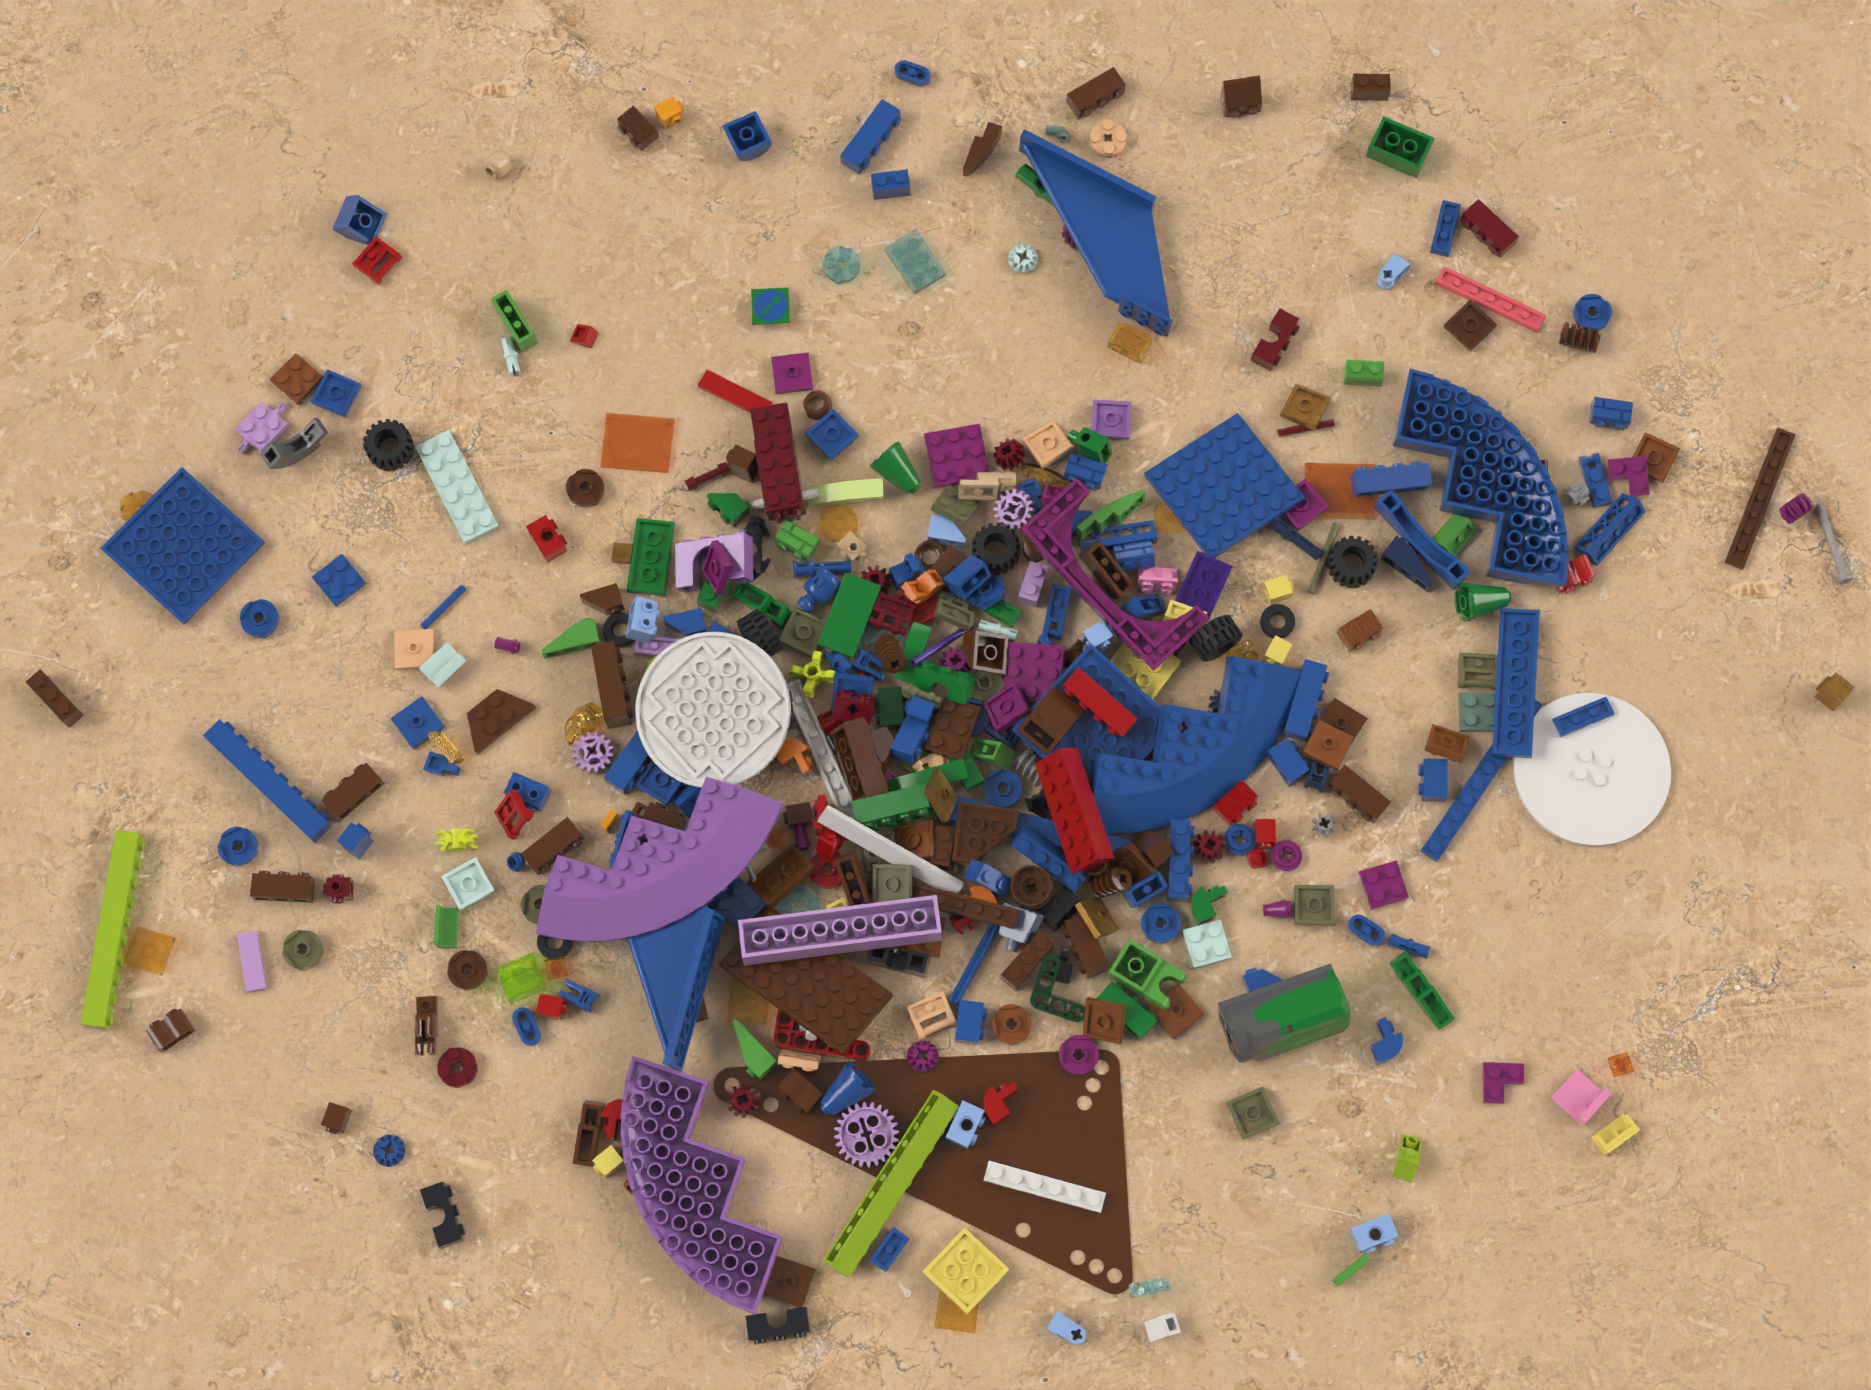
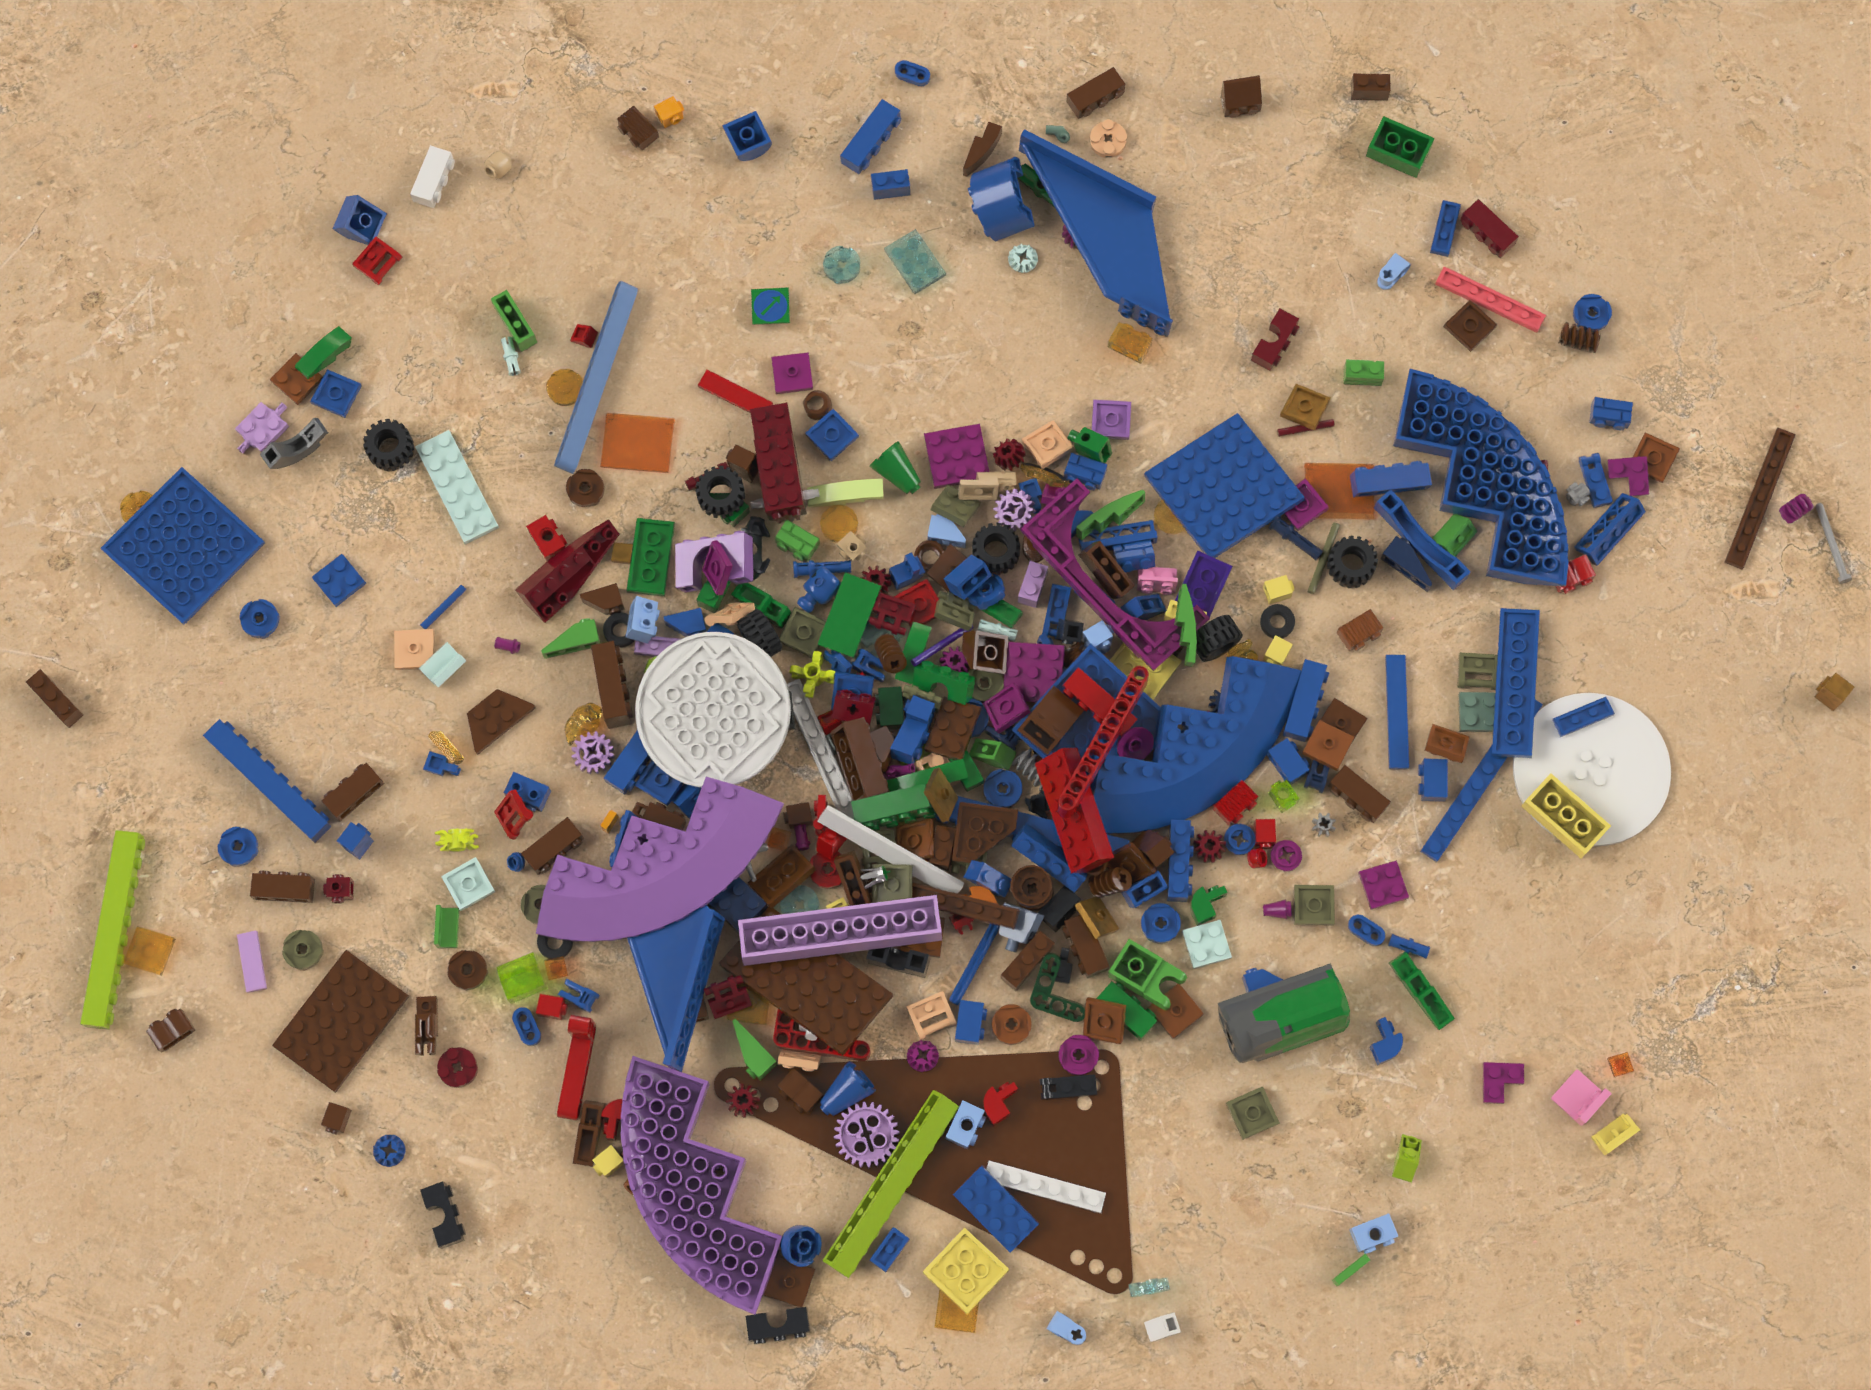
(324, 352): none -> green slope
(340, 1021): none -> reddish brown plate
(417, 722): blue plate -> none
(432, 177): none -> white brick
(564, 387): none -> clear yellow tile
(566, 572): none -> dark red wedge
(583, 1035): none -> red beam
(596, 377): none -> medium blue beam
(720, 477): none -> black tyre
(730, 613): none -> light nougat plate
(730, 1001): none -> dark red plate
(795, 750): orange brick -> none
(800, 1245): none -> blue cylinder
(879, 873): none -> flat silver piece
(898, 771): none -> magenta arm
(923, 587): orange brick -> none
(996, 1209): none -> blue plate
(999, 200): none -> blue cylinder
(1069, 631): none -> black brick
(1069, 1087): none -> black plate
(1099, 749): none -> red beam
(1140, 747): none -> magenta dish
(1186, 619): none -> bright green slope
(1283, 804): none -> clear neon green brick
(1397, 712): none -> blue tile
(1479, 600): green cone -> none
(1566, 816): none -> light yellow brick

